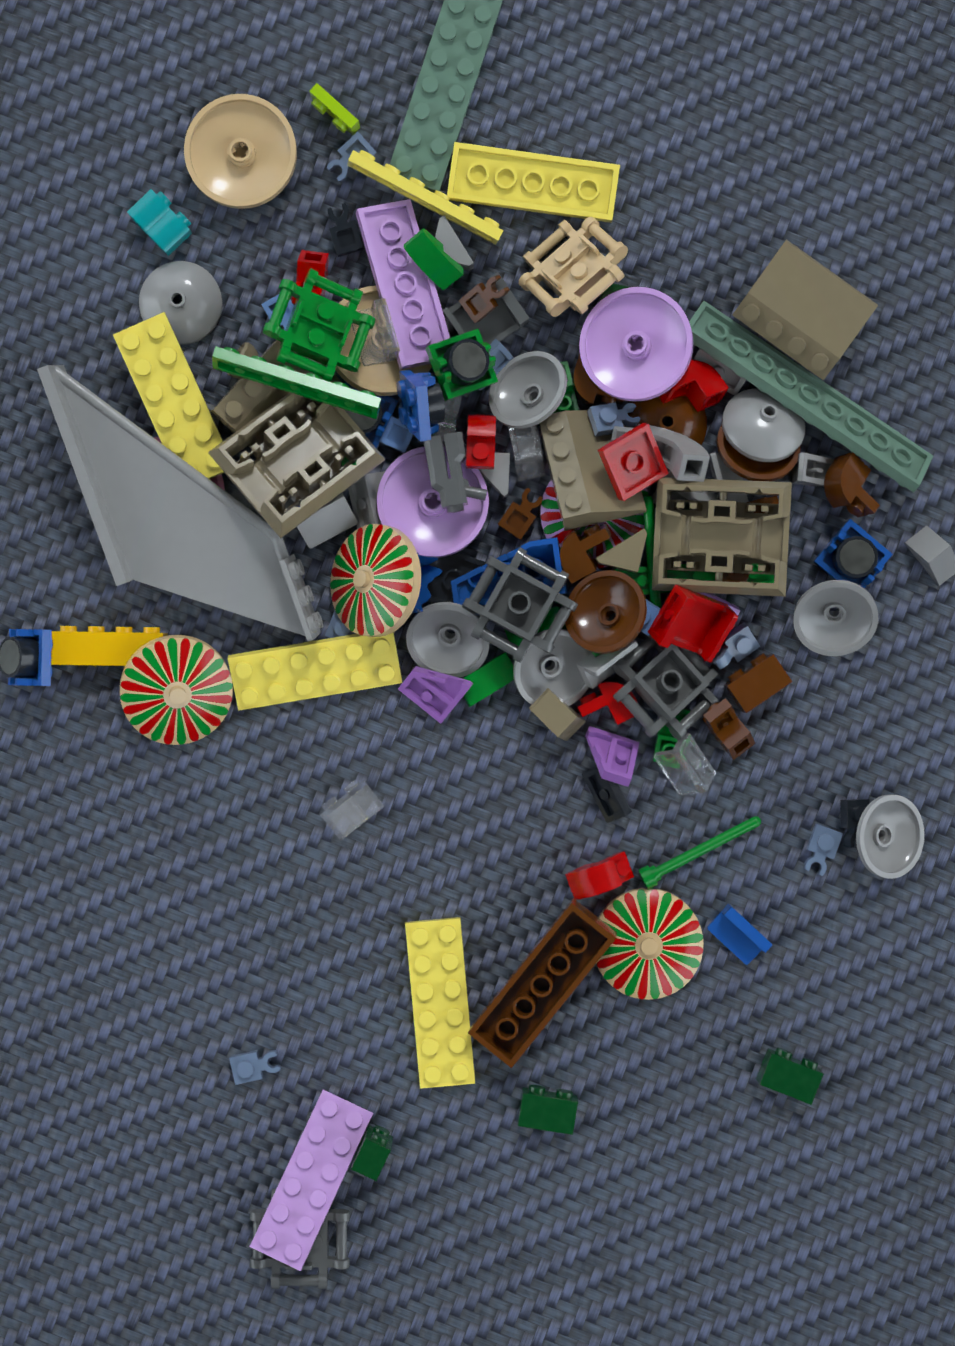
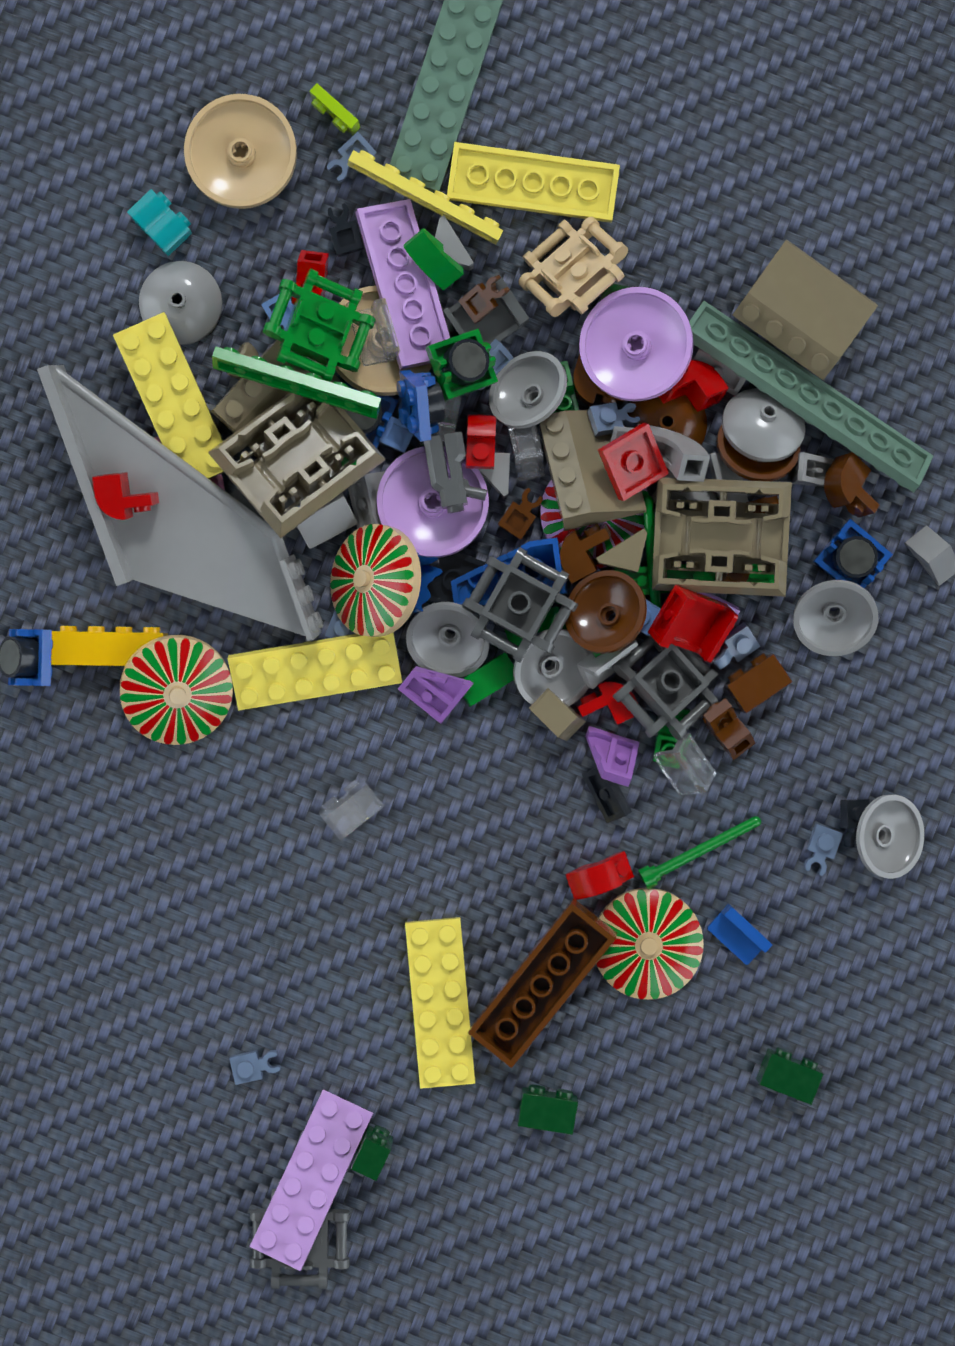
(114, 496): none -> red brick

